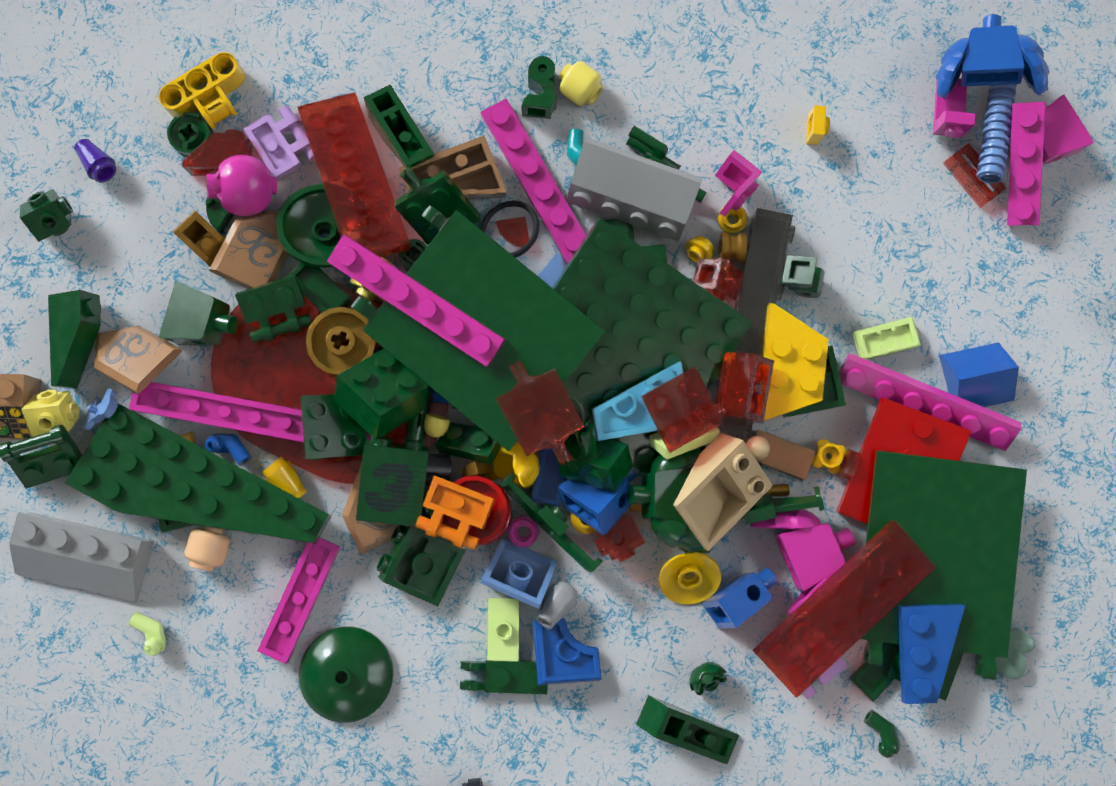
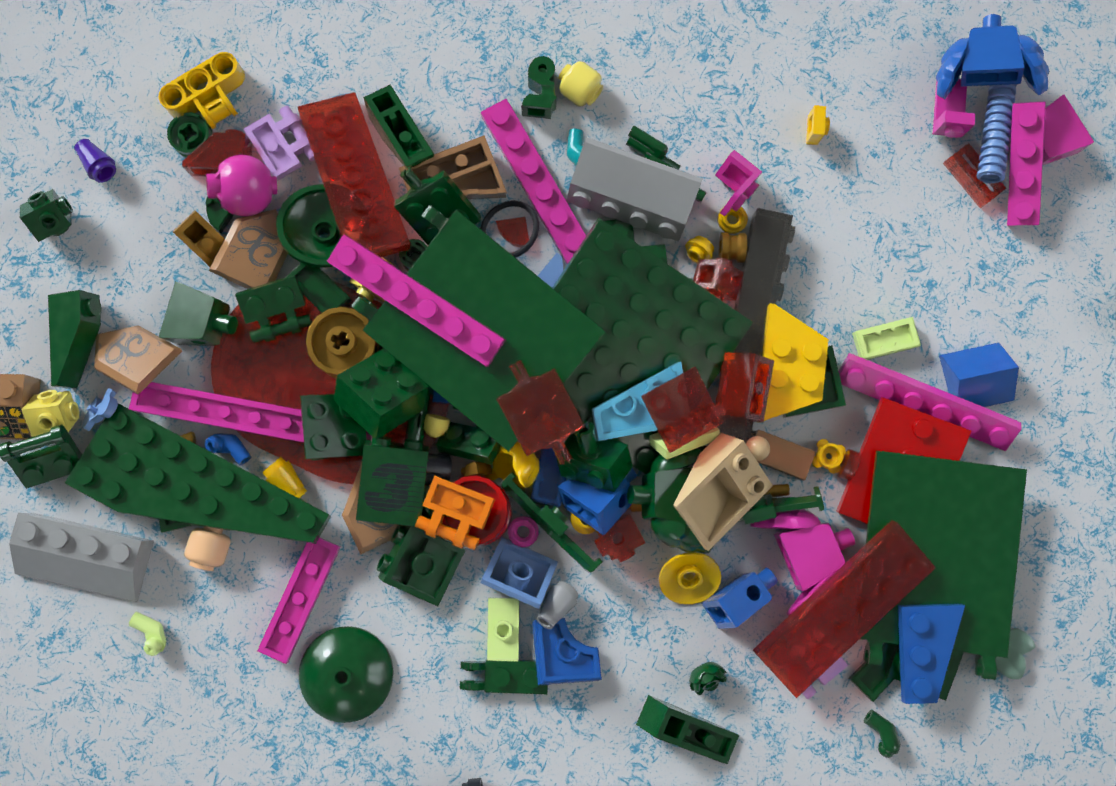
(803, 276): leg -> none

